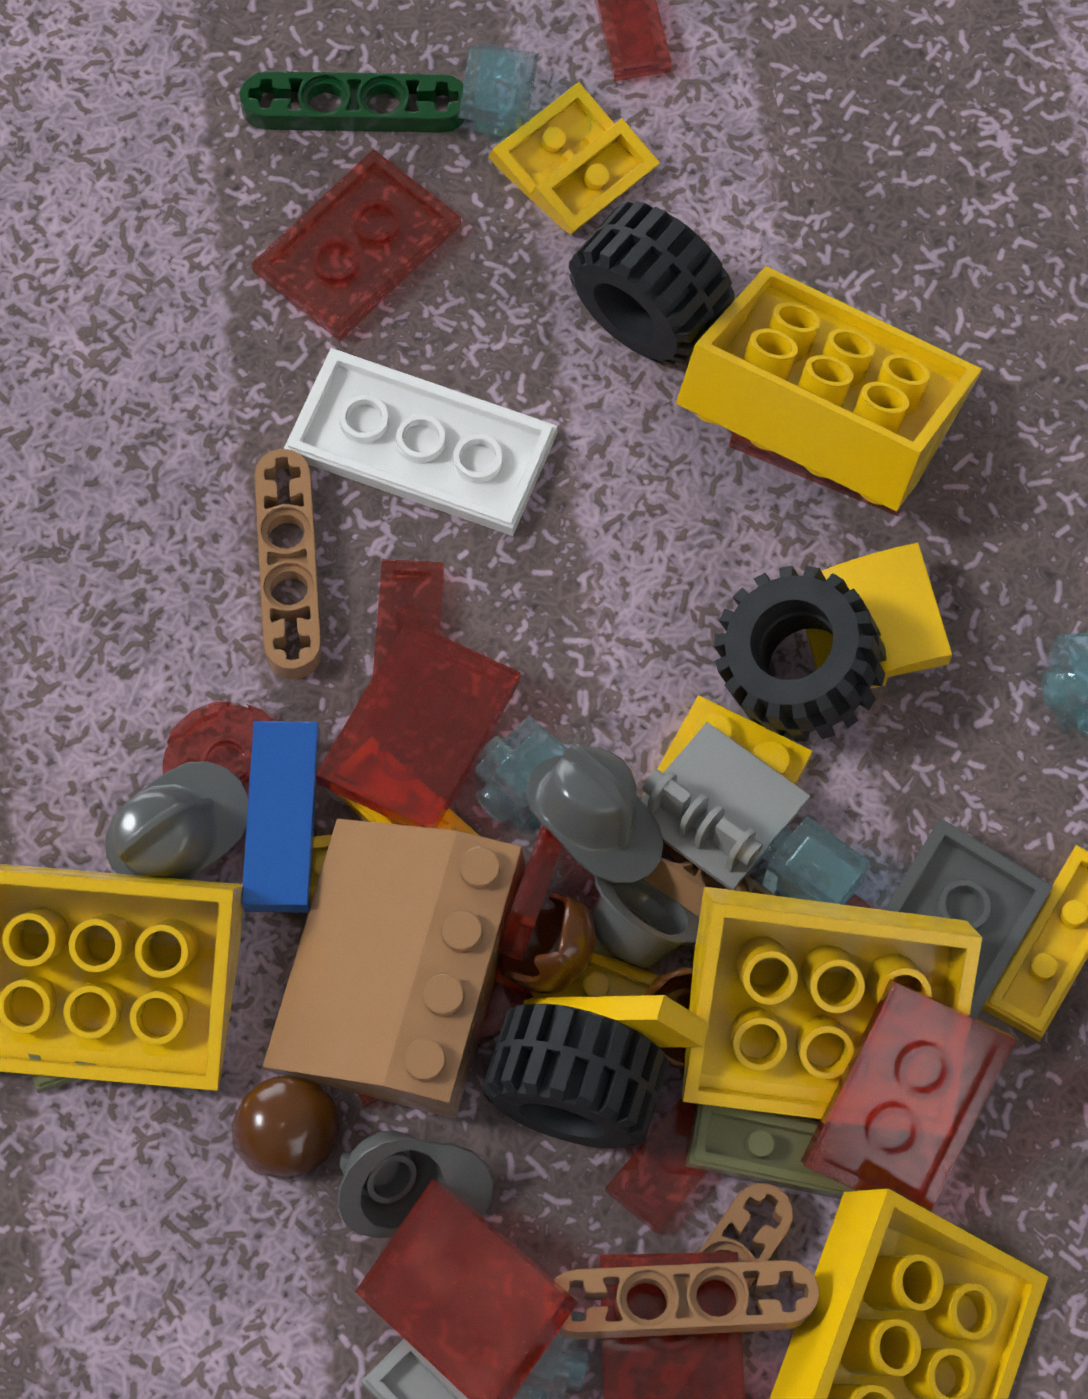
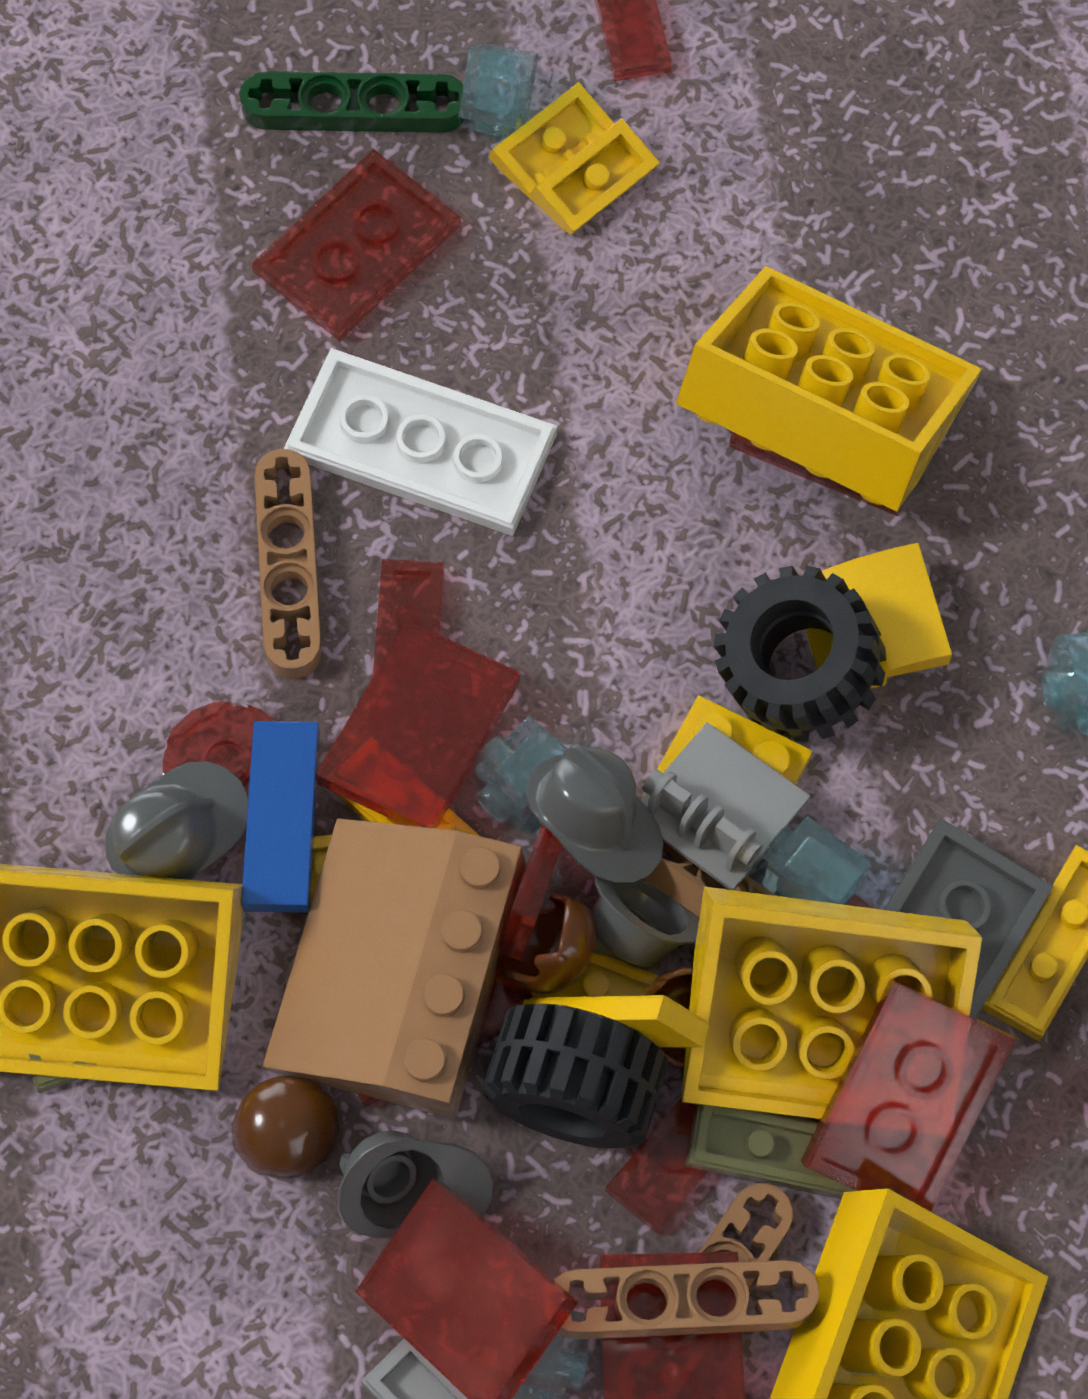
(651, 282): black tyre -> none

